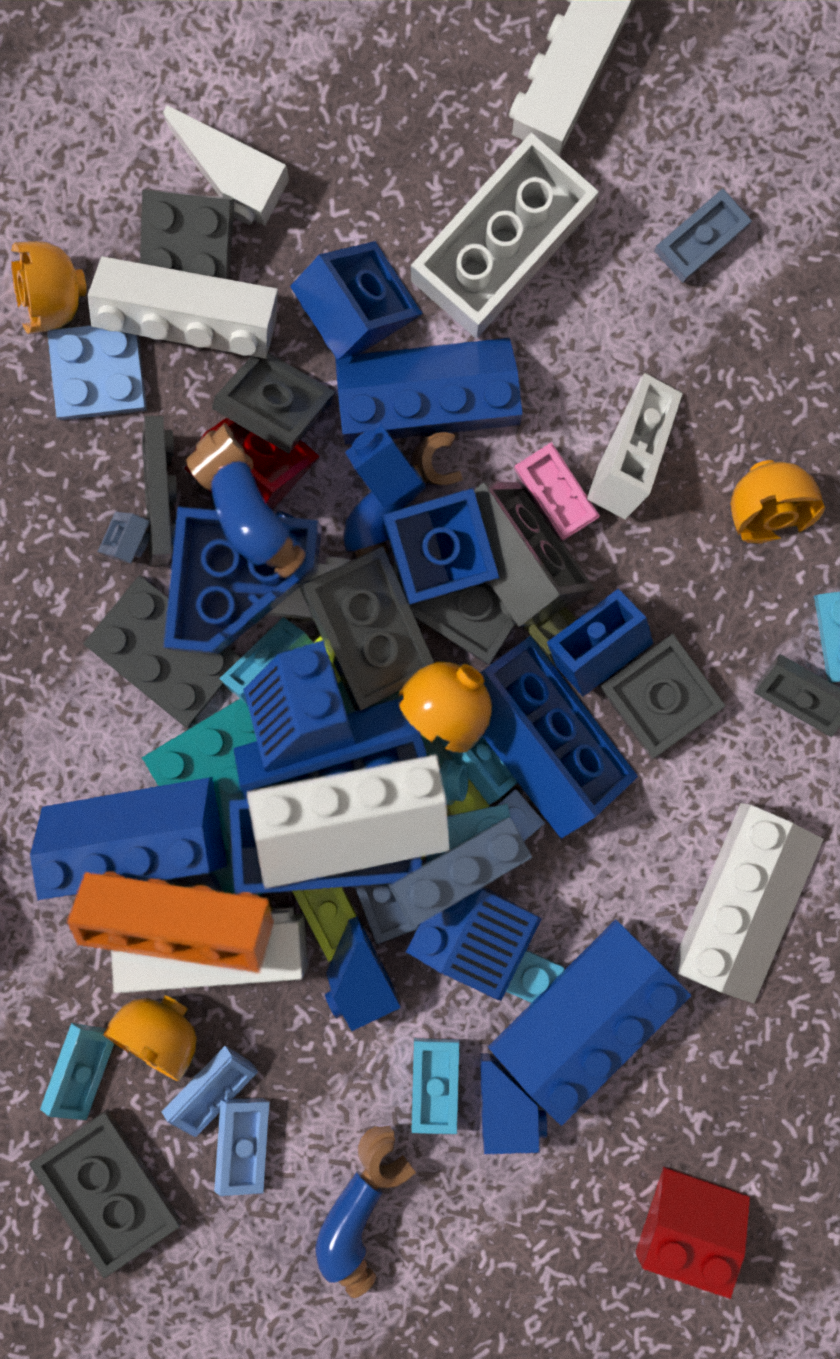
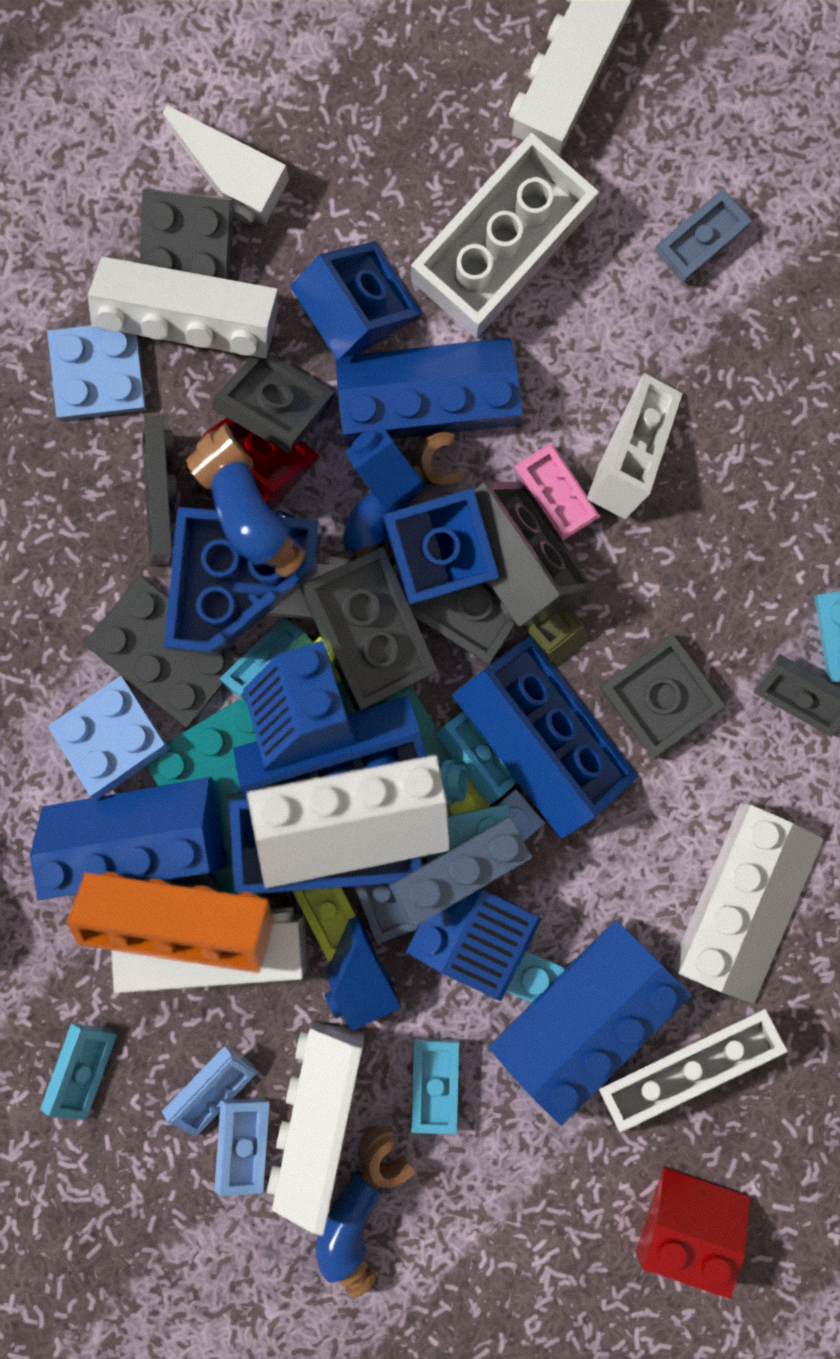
(46, 285): light orange cylinder -> none
(105, 1193): dark grey plate -> none
(108, 737): none -> light blue plate
(125, 537): sand blue plate -> none
(155, 1034): light orange cylinder -> none
(317, 1124): none -> white slope
(448, 703): light orange cylinder -> none
(508, 1112): blue slope -> none
(600, 642): blue brick -> none
(693, 1071): none -> white brick
(774, 498): light orange cylinder -> none

